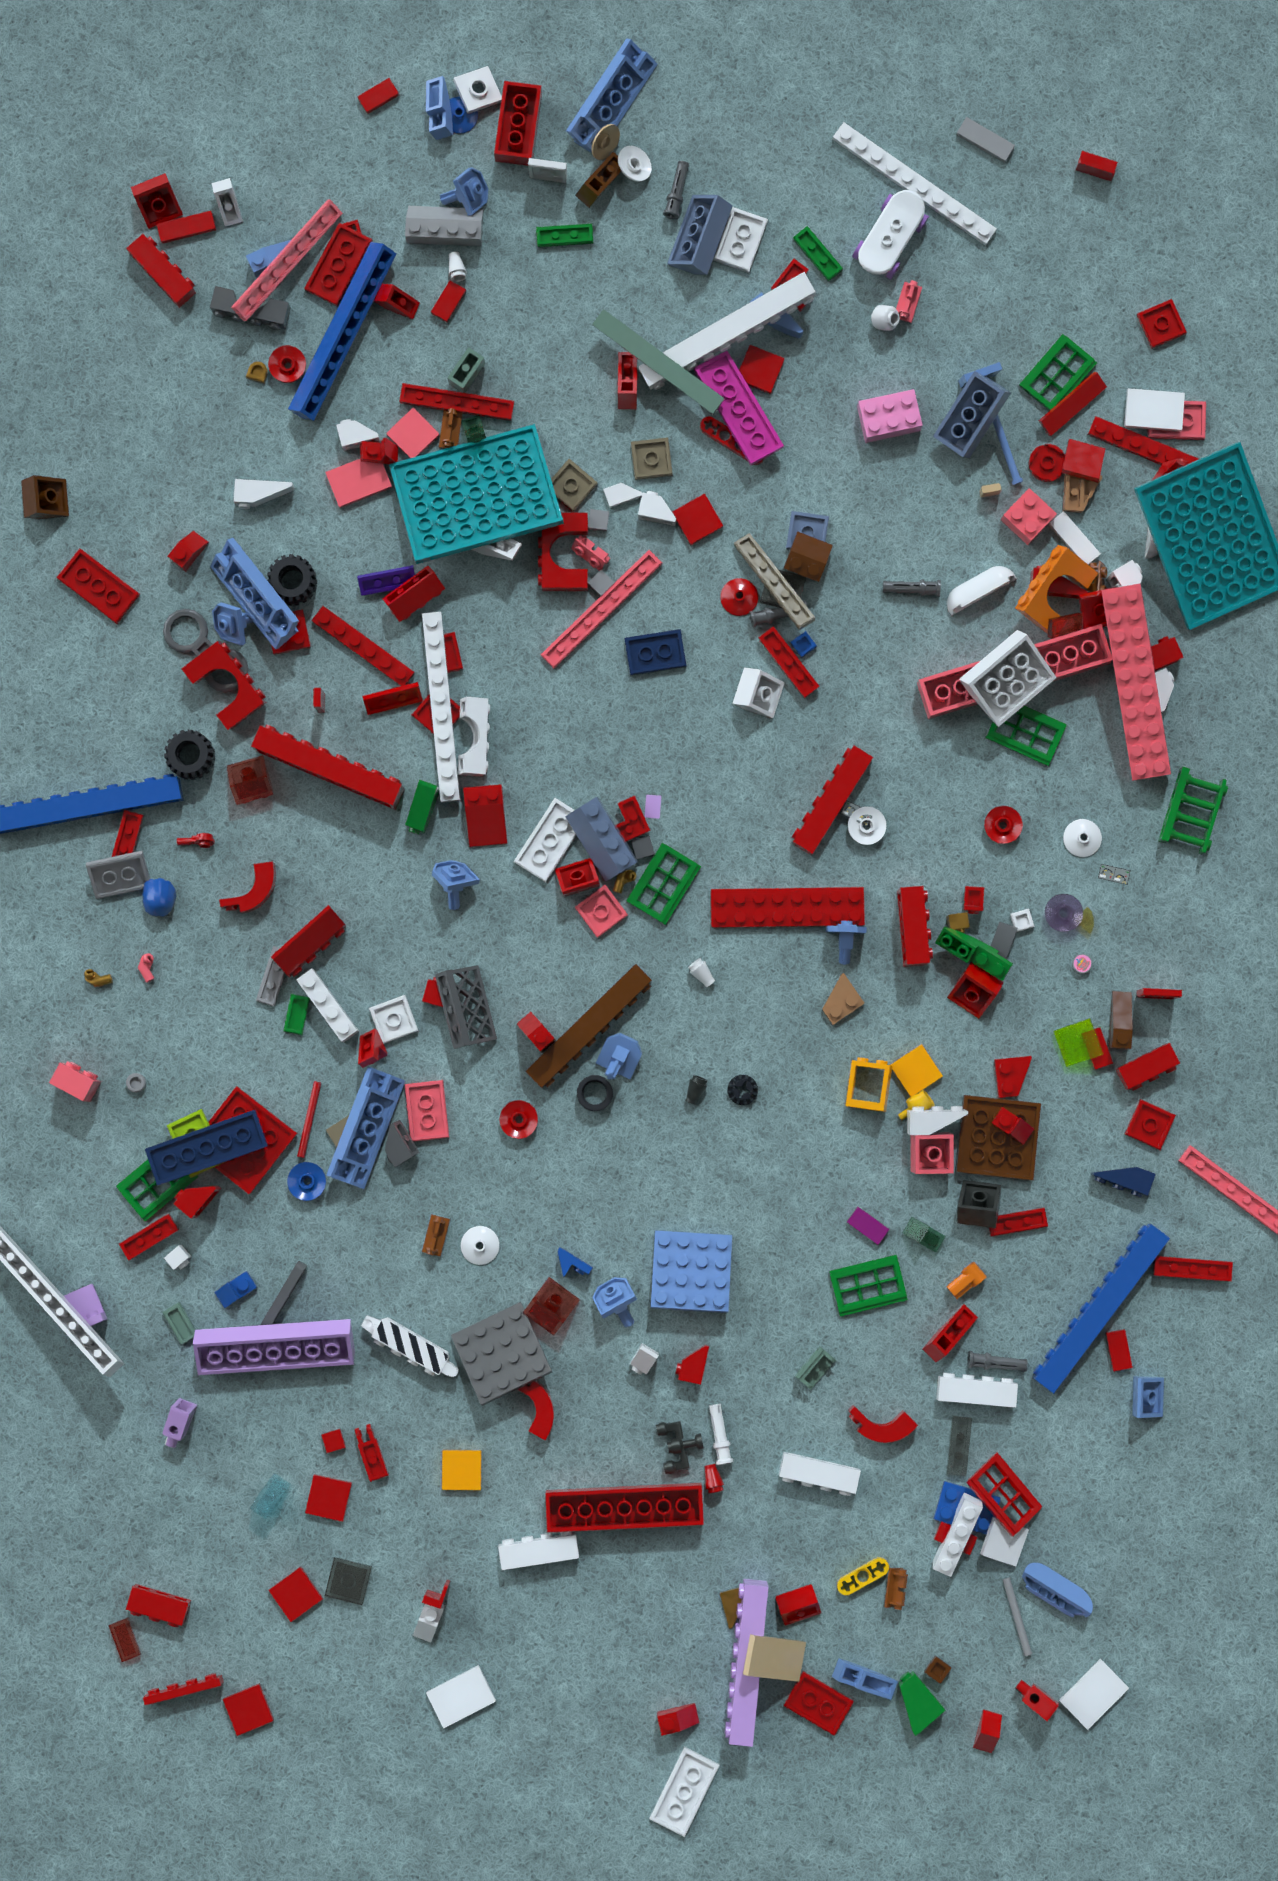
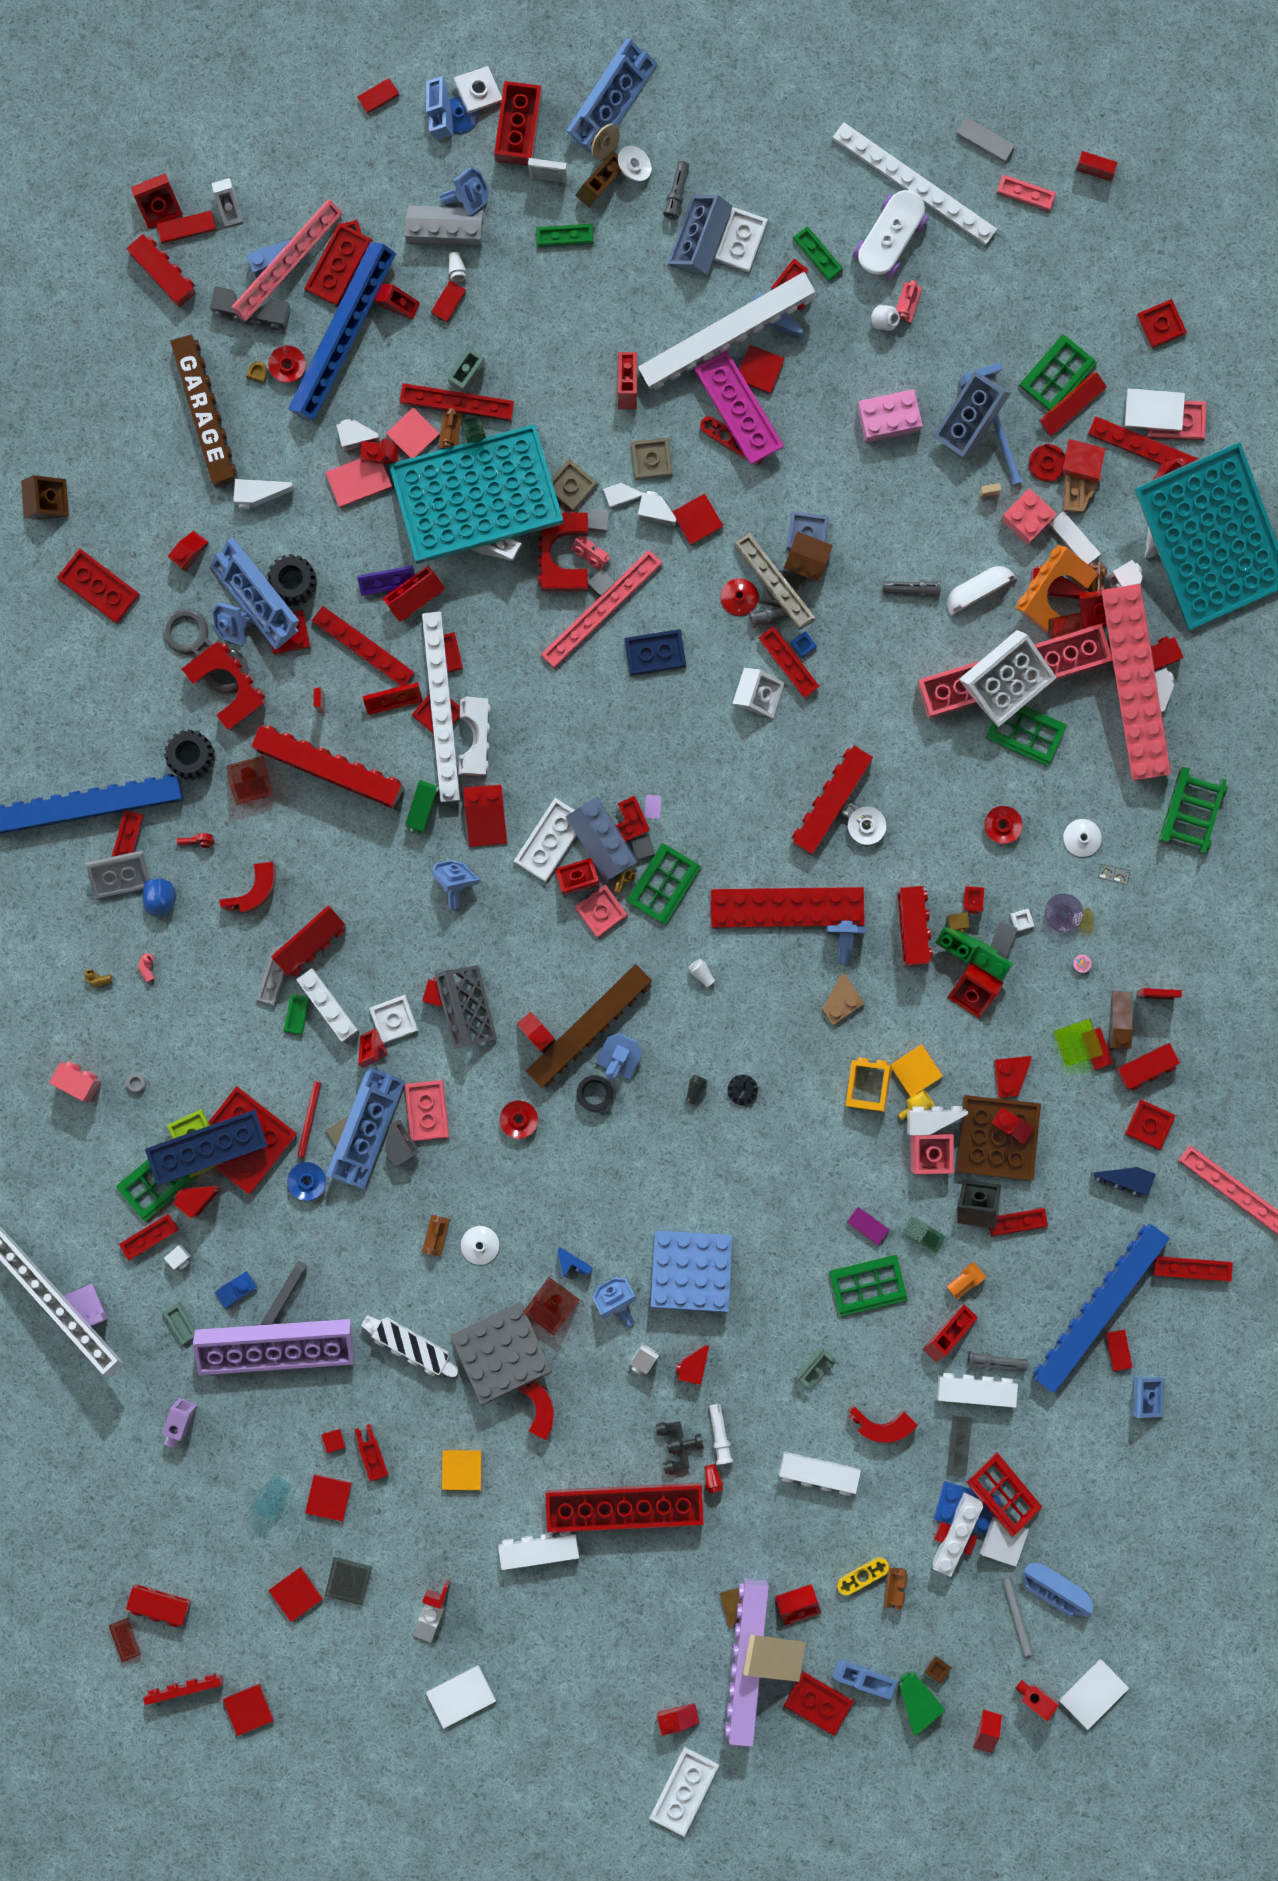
(203, 411): none -> reddish brown brick
(658, 361): sand green tile -> none
(1026, 193): none -> coral tile

